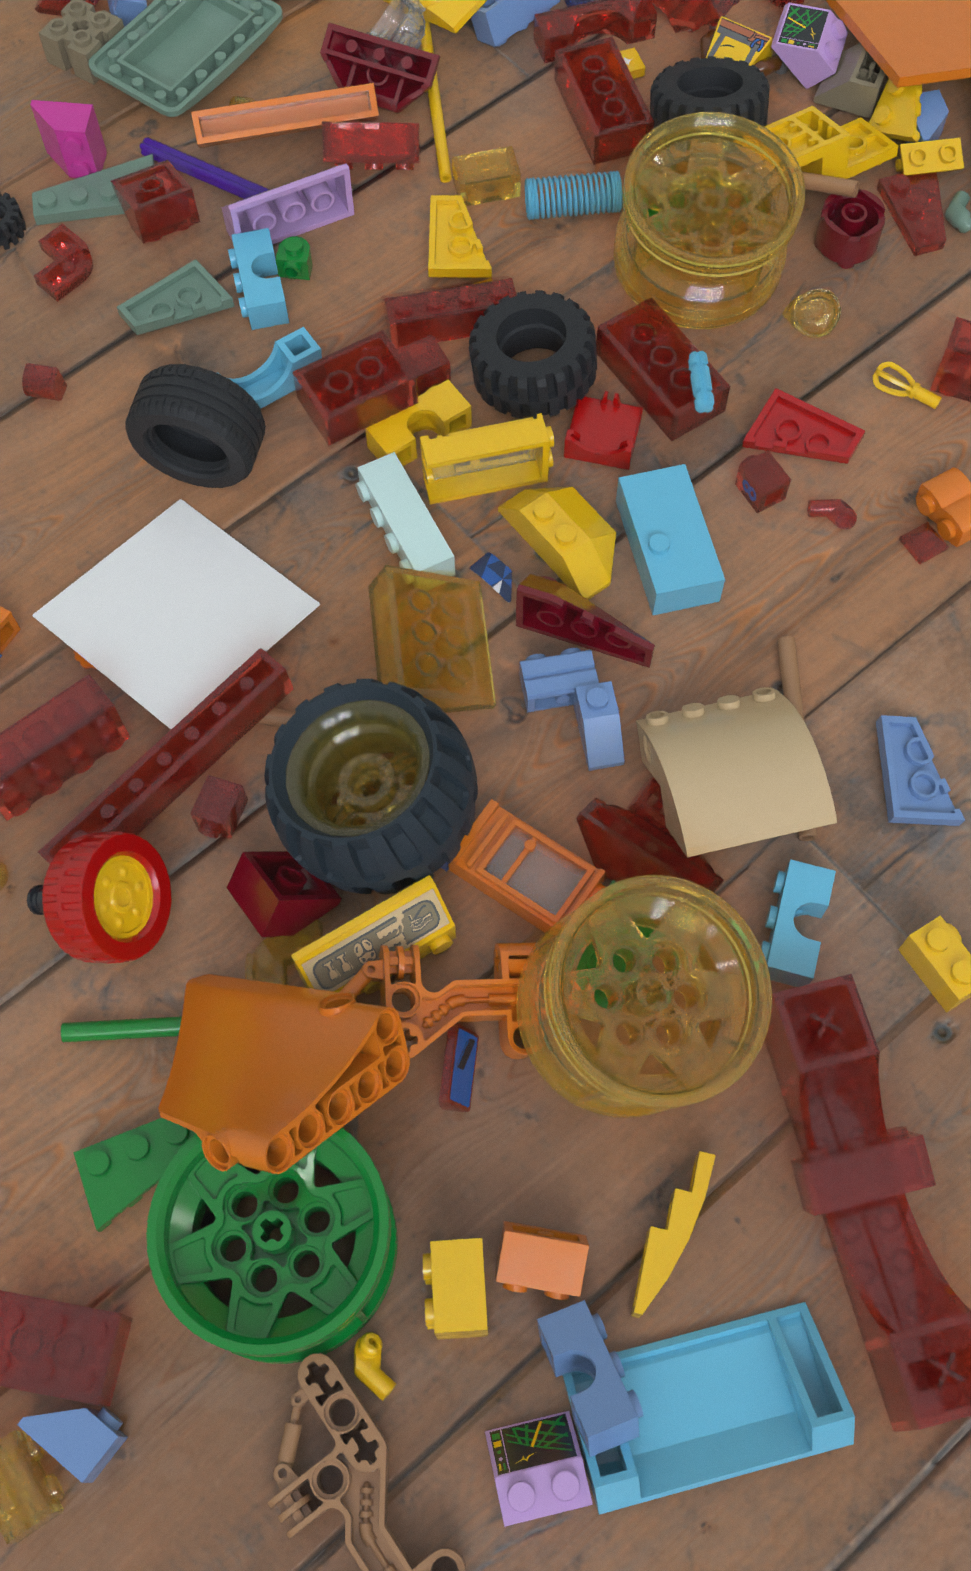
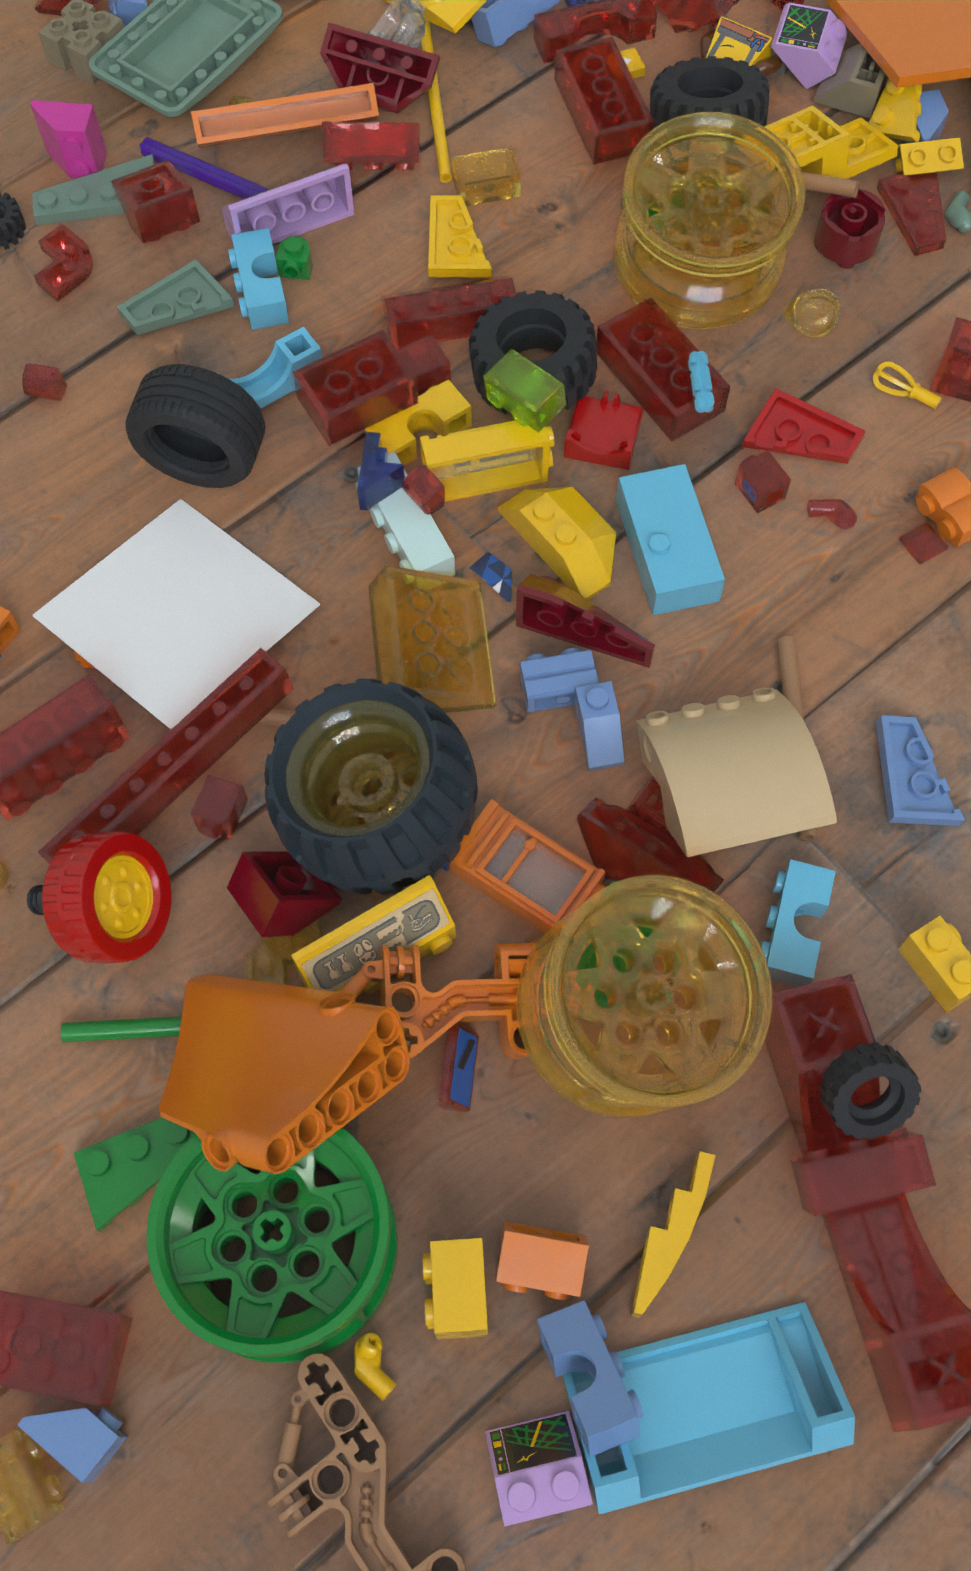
(377, 476): none -> clear blue slope
(425, 489): none -> clear red brick
(524, 391): none -> clear neon green brick
(609, 197): medium azure piece -> none
(883, 1113): none -> black tyre

